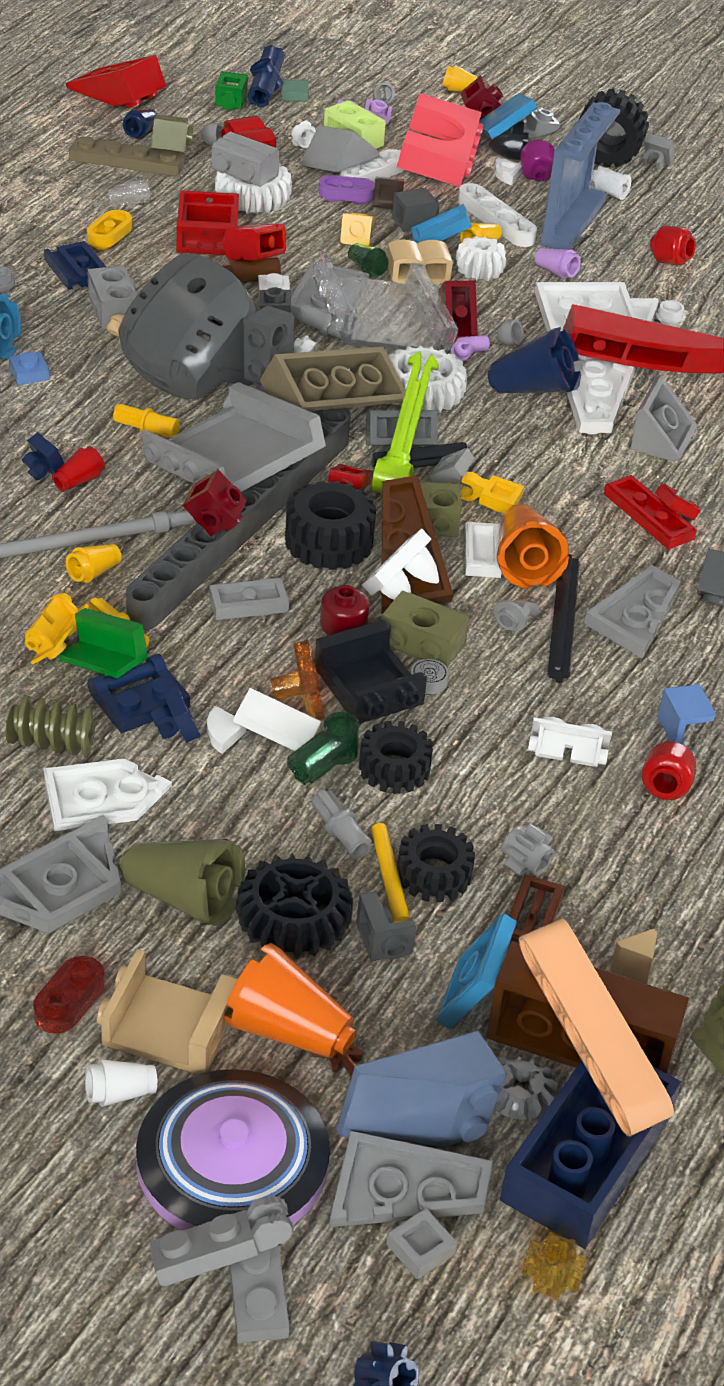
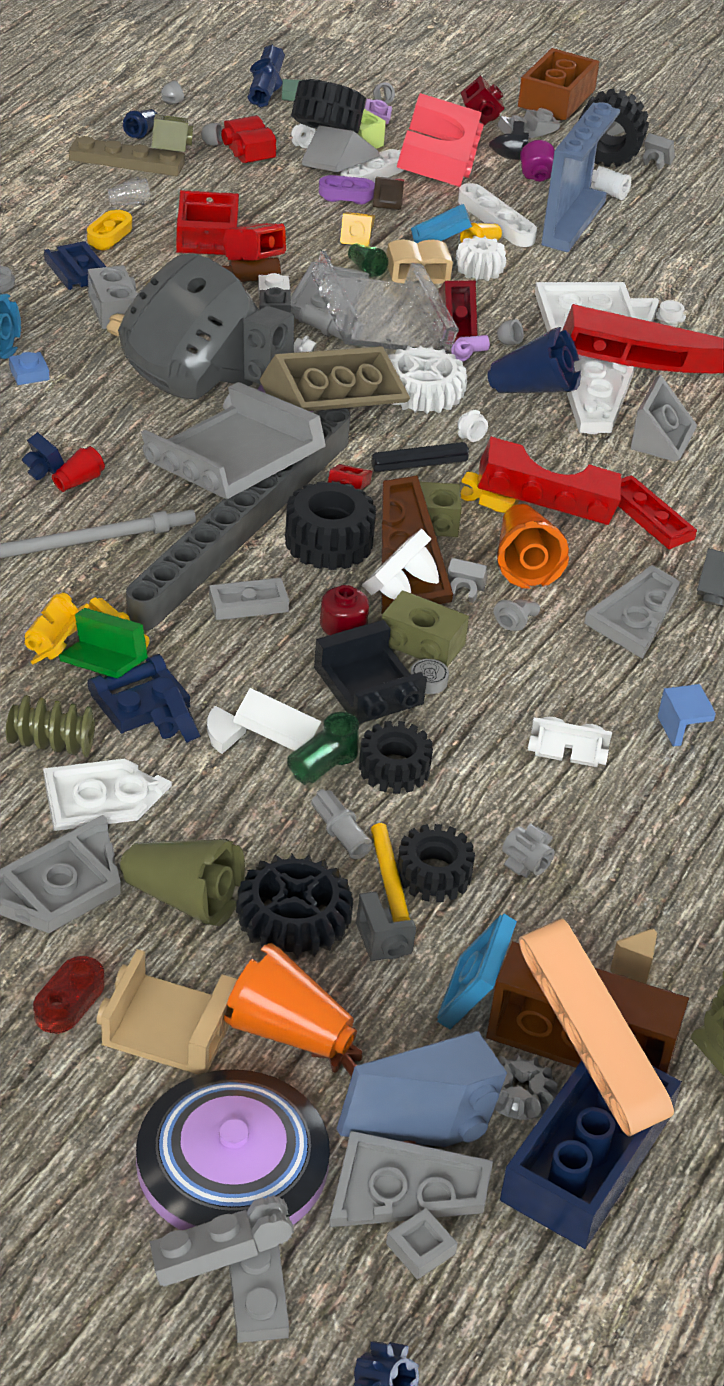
(92, 561): yellow cone -> none
(118, 1081): white cone -> none
(122, 82): red slope -> none
(147, 420): yellow axle -> none
(172, 93): none -> light grey hinge
(215, 503): dark red brick -> none
(231, 96): green brick -> none
(245, 159): light grey brick -> none
(255, 198): white gear -> none
(303, 682): clear orange tile -> none
(328, 105): none -> black tyre
(382, 426): dark grey brick -> none
(397, 460): lime piece -> none
(413, 208): dark grey brick -> none
(452, 467): light grey plate -> none
(457, 79): yellow cone -> none
(467, 575): none -> light grey tile
(472, 426): none -> white plate
(482, 549): white tile -> none
(507, 115): dark azure tile -> none
(507, 170): white tile -> none
(512, 473): none -> red arch
(543, 887): copper tile -> none
(554, 1266): clear yellow gear -> none
(558, 83): none -> dark orange brick
(558, 261): lavender cone -> none
(563, 622): black axle -> none
(669, 770): red head -> none
(673, 245): red head -> none
(676, 503): red tile -> none

